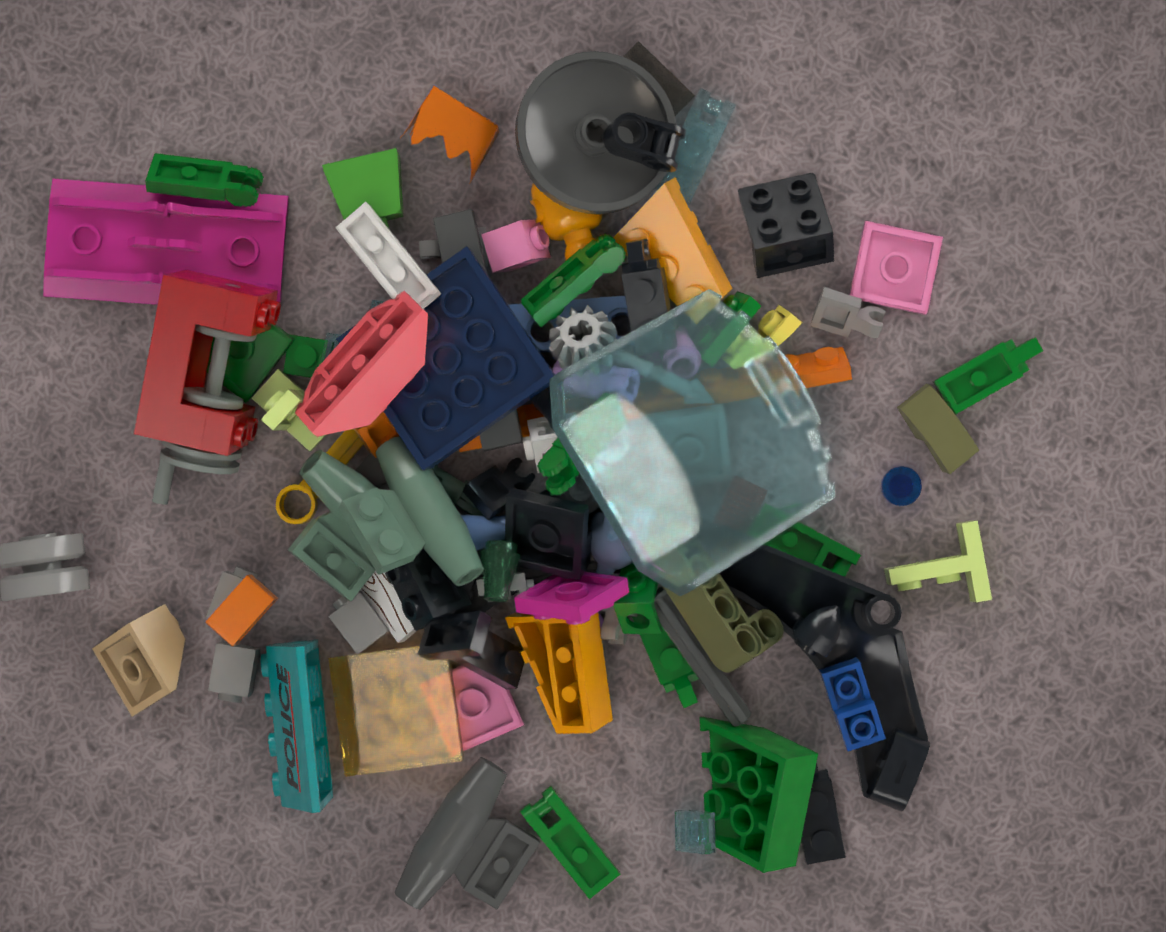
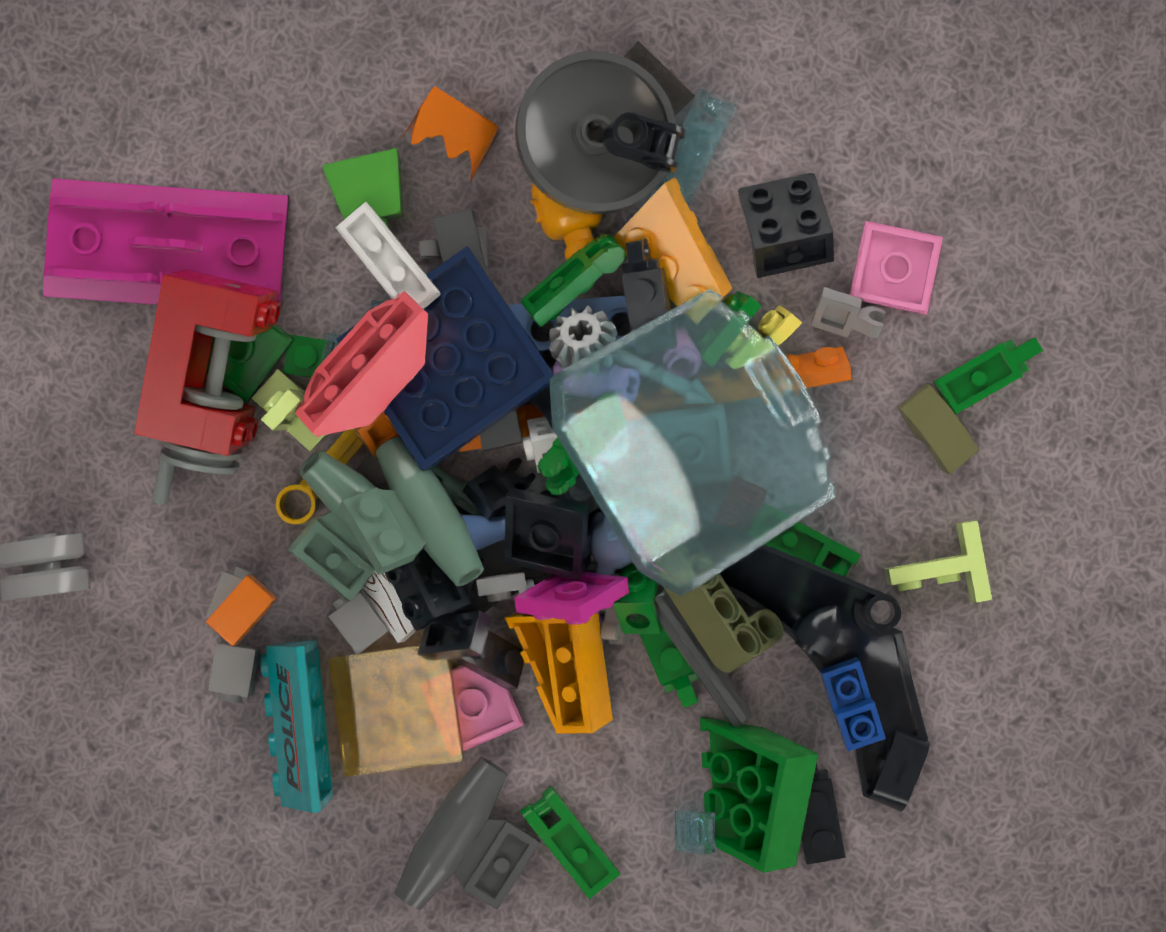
(144, 658): tan slope -> none
(203, 179): green hinge -> none
(499, 565): clear green cone -> none
(516, 245): bright pink brick -> none
(901, 486): clear blue tile -> none

